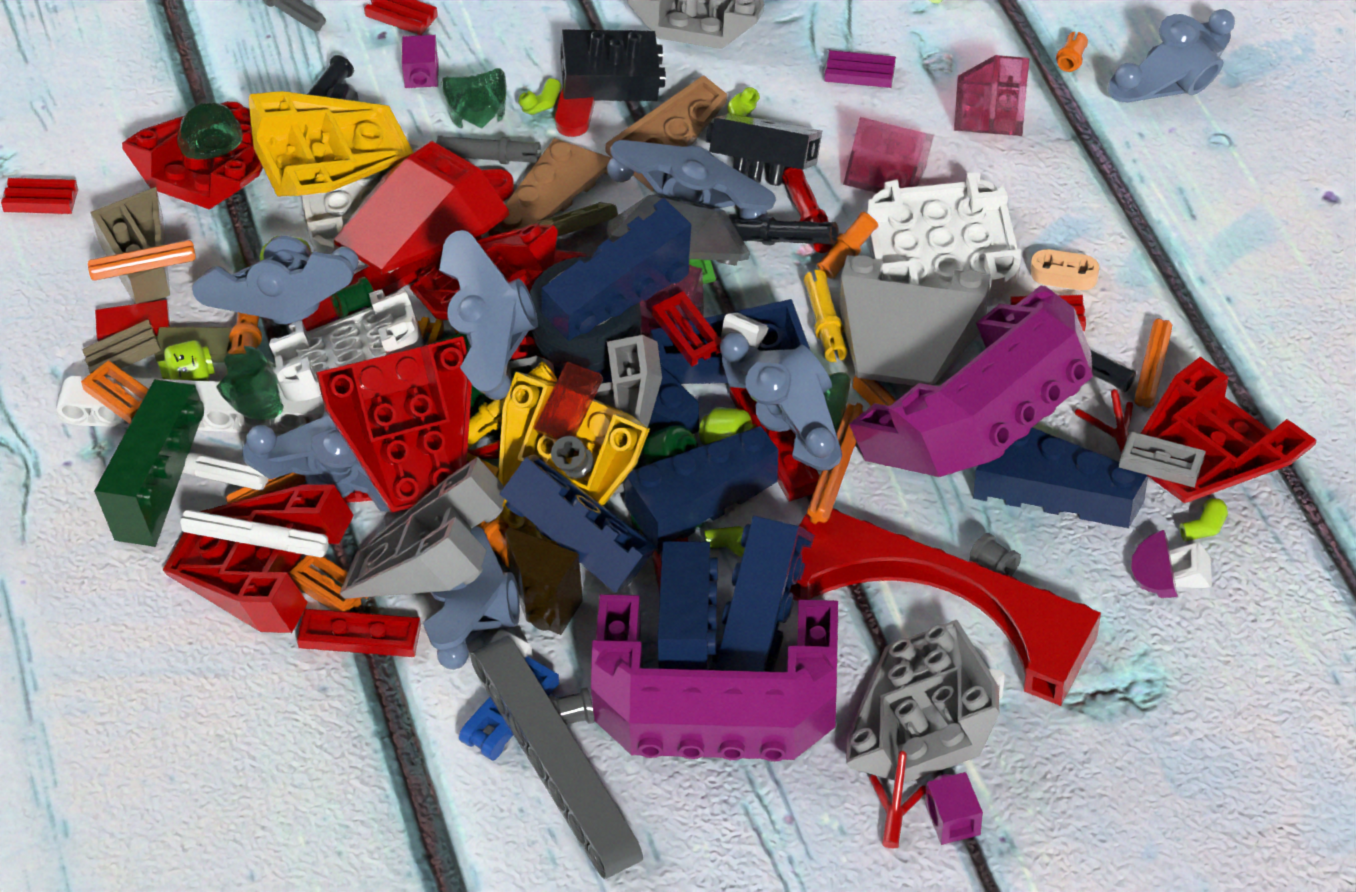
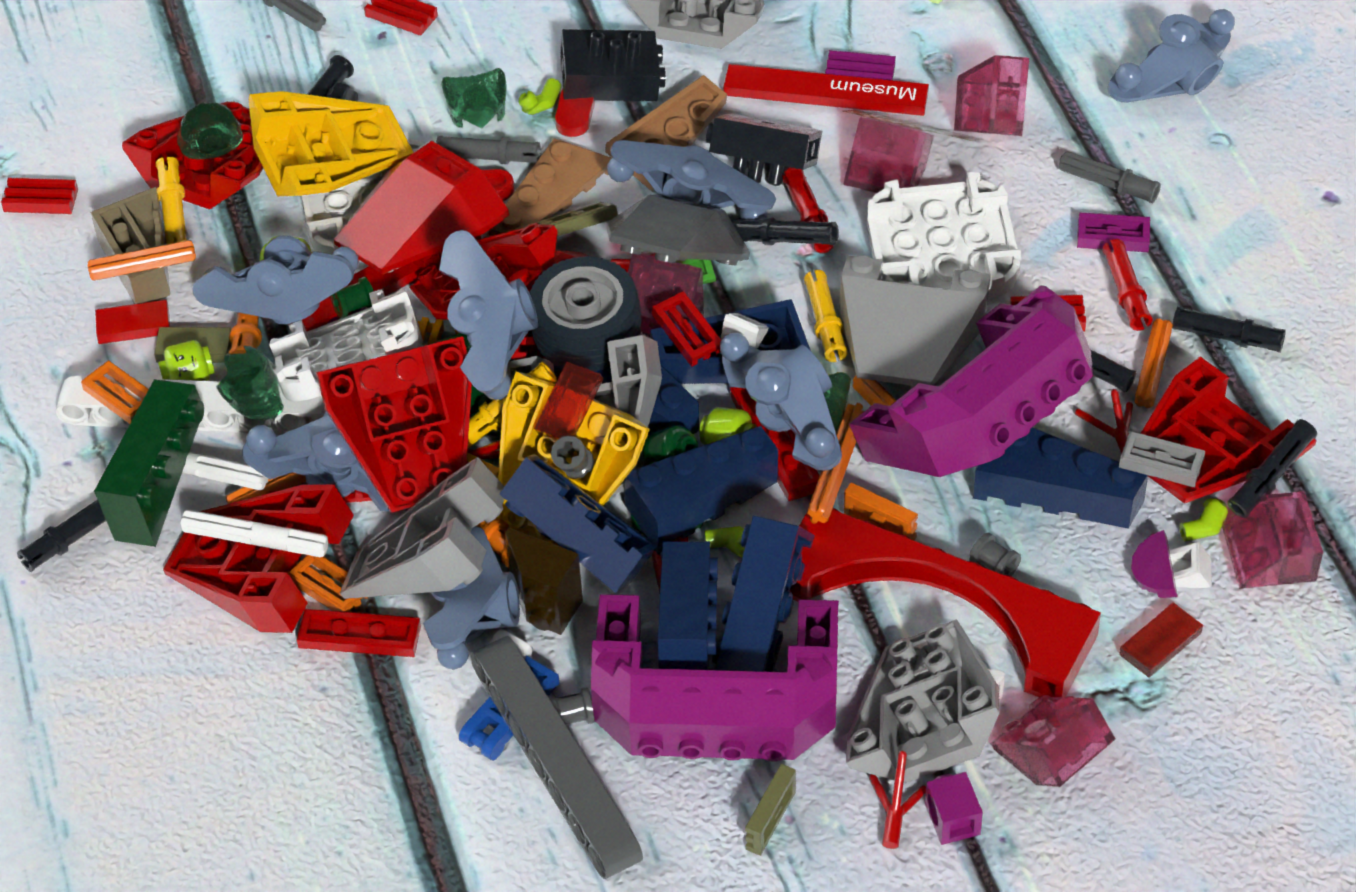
(59, 538): none -> black pin
(123, 348): dark tan tile -> none
(171, 195): none -> yellow pin
(420, 61): magenta brick -> none
(620, 272): dark blue wedge -> none
(744, 102): lime arm -> none
(770, 809): none -> olive tile
(826, 89): none -> red tile
(847, 244): orange pin -> none
(880, 511): none -> orange tile
(914, 125): none -> sticker
(1054, 739): none -> clear pink slope
(1064, 269): light nougat beam -> none
(1070, 56): orange pin -> none
(1109, 176): none -> dark grey axle
(1111, 227): none -> magenta tile
(1131, 294): none -> red pin
(1161, 640): none -> clear red tile
(1237, 331): none -> black pin
(1262, 479): none -> black pin
(1274, 542): none -> clear pink slope

